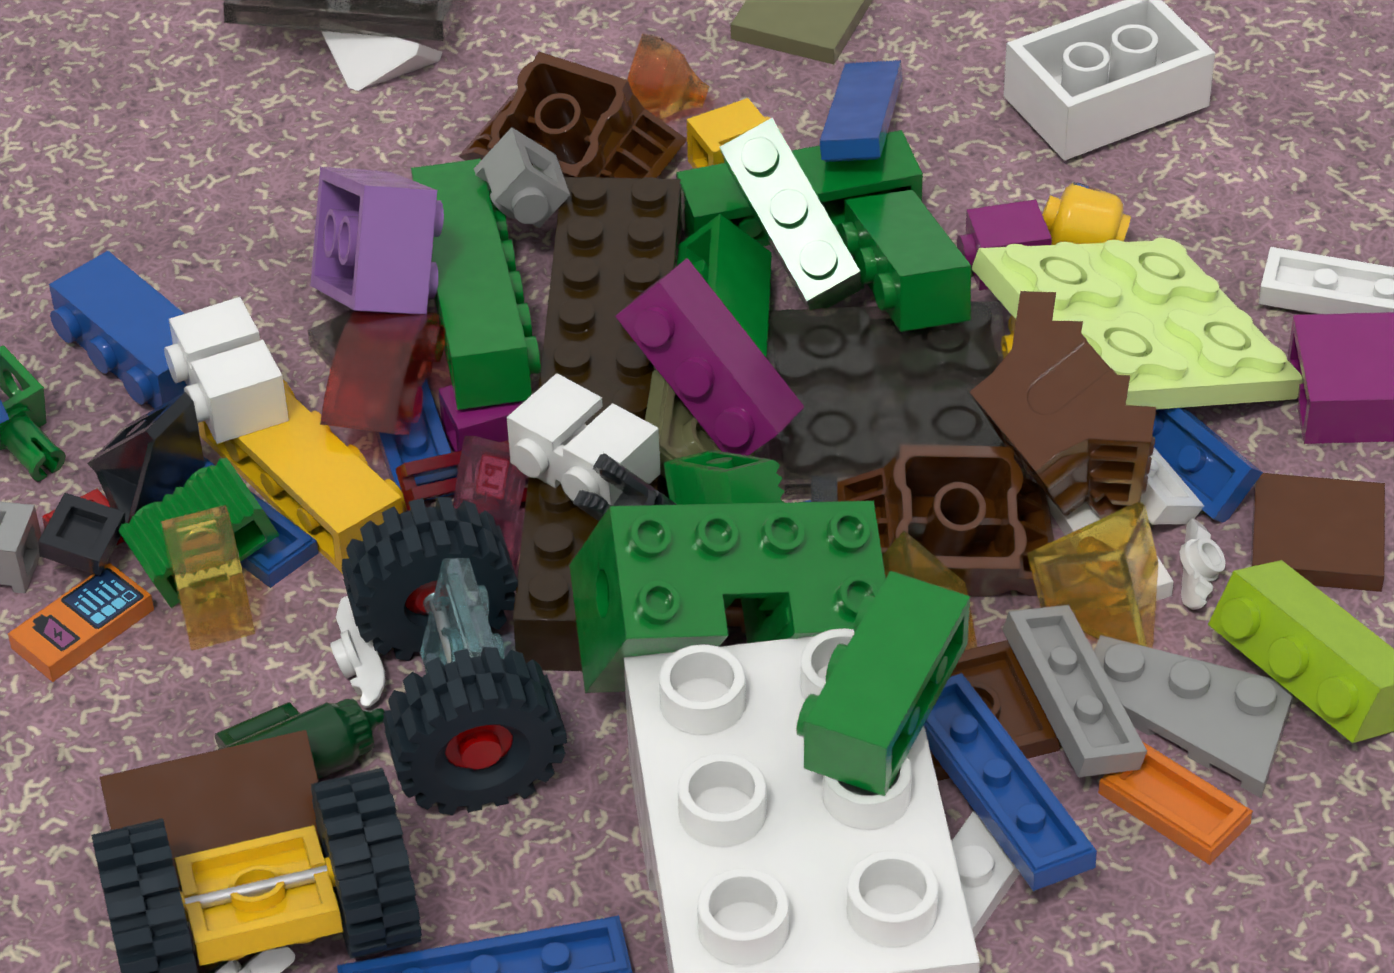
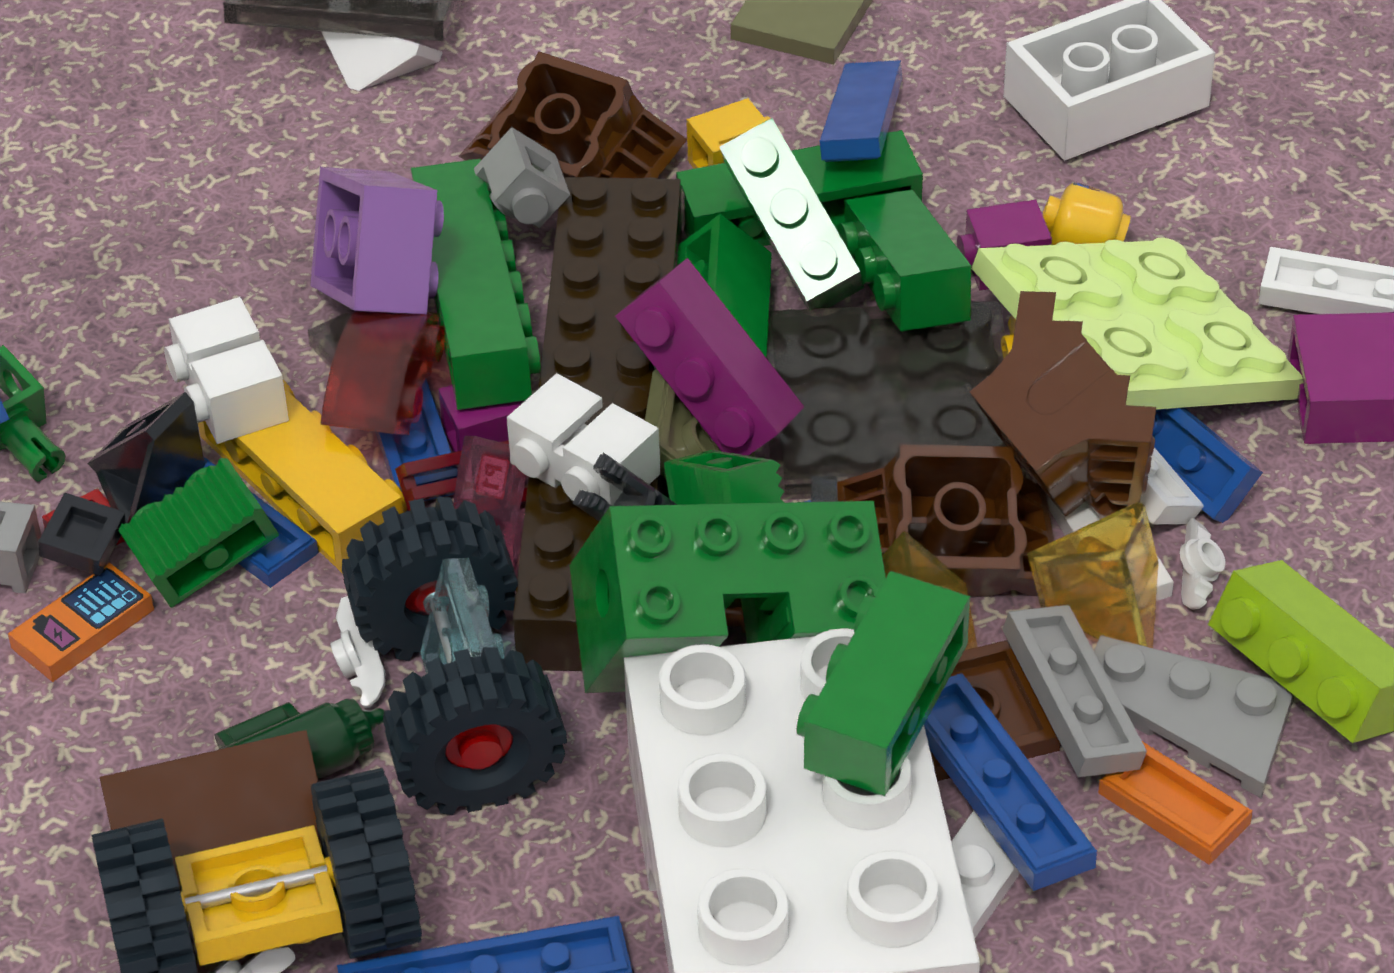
(119, 325): blue brick -> none
(208, 577): clear yellow slope -> none
(664, 78): clear orange helmet -> none
(1321, 529): reddish brown tile -> none

